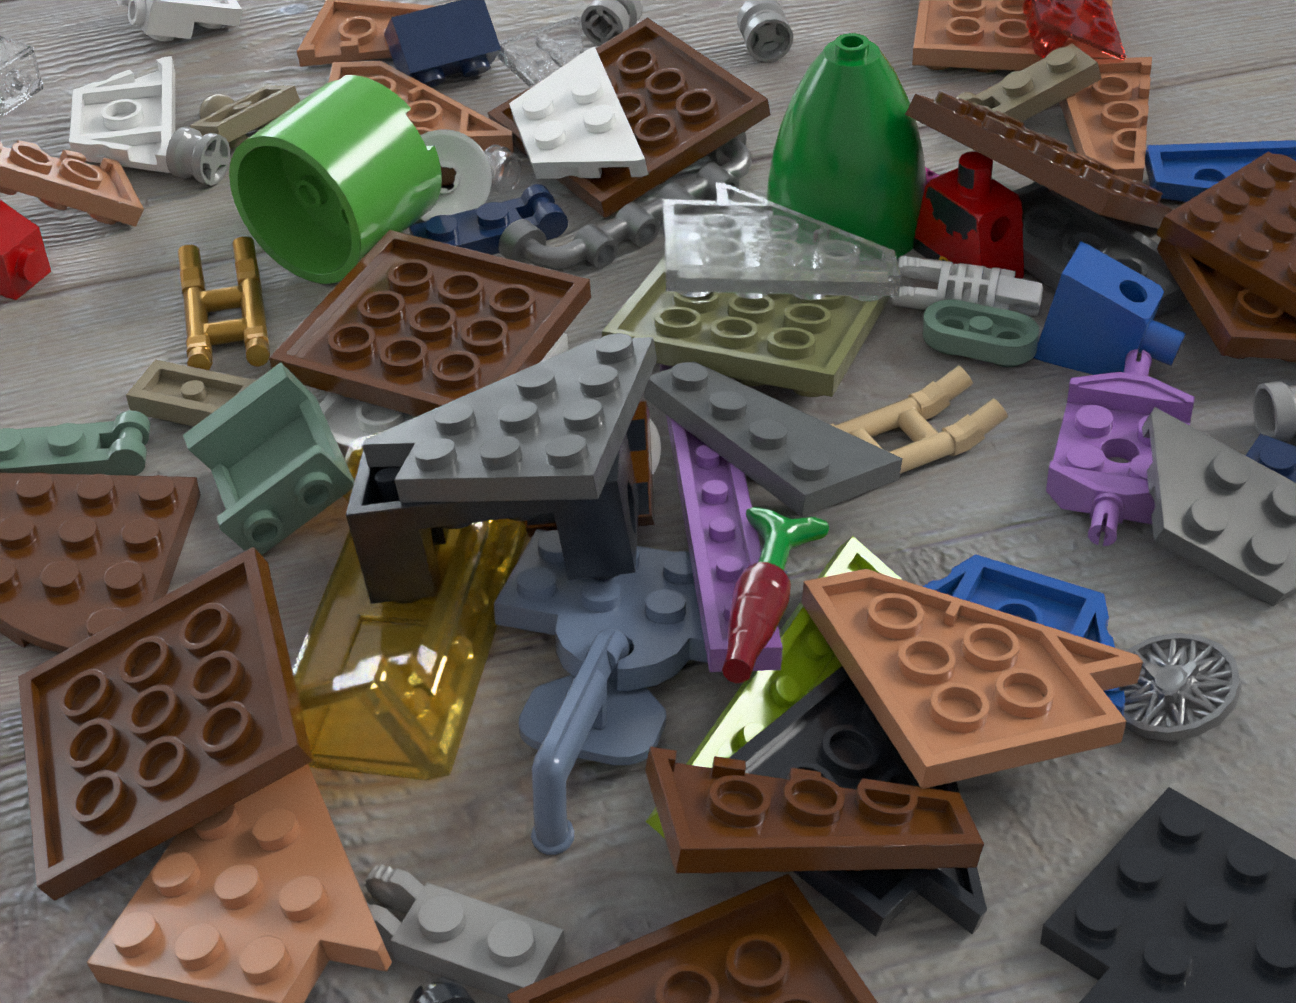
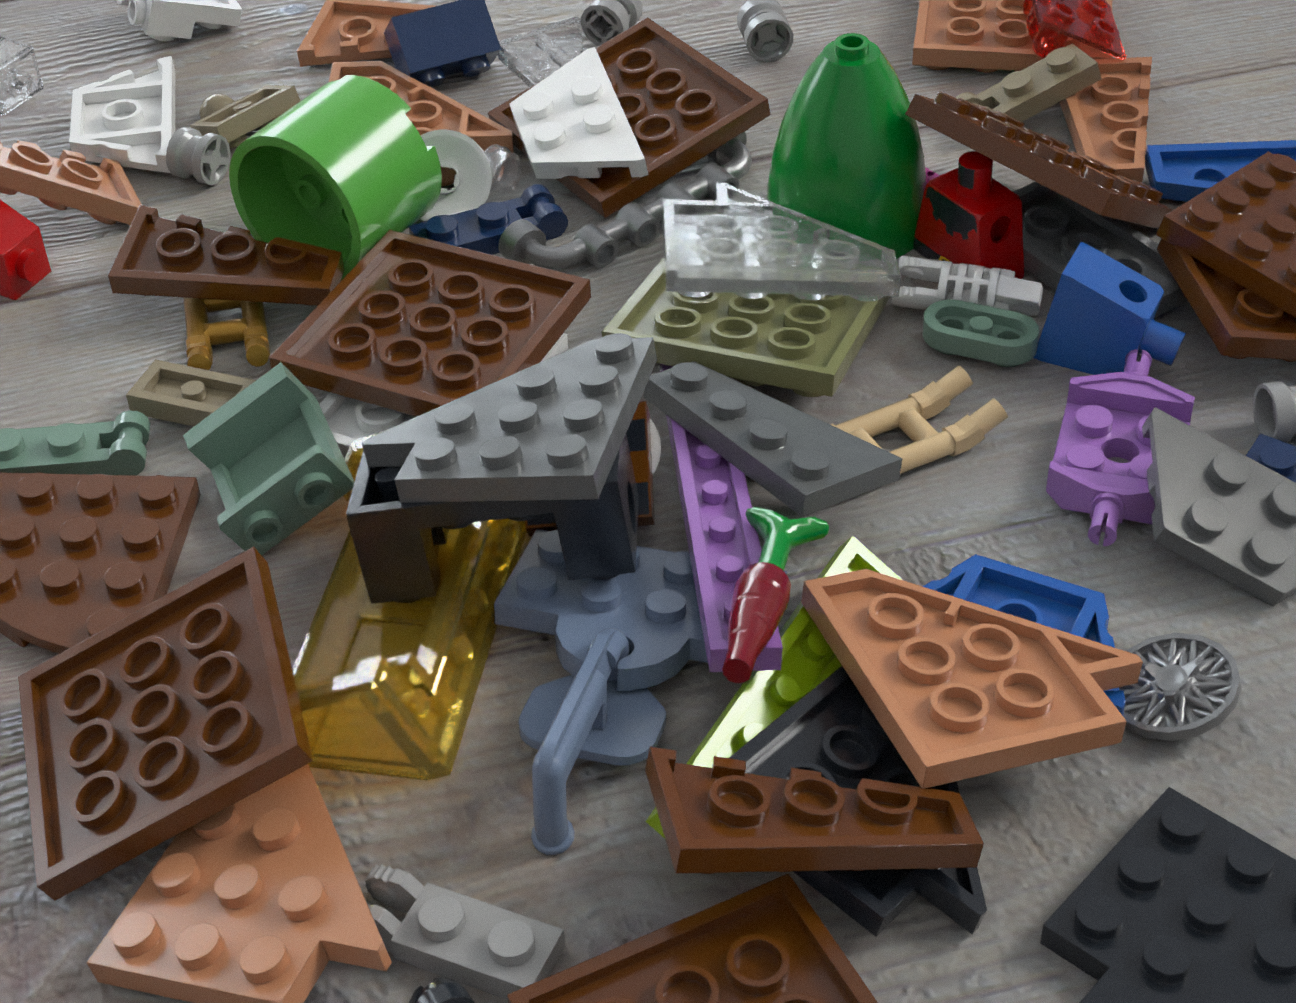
(205, 263): none -> reddish brown wing

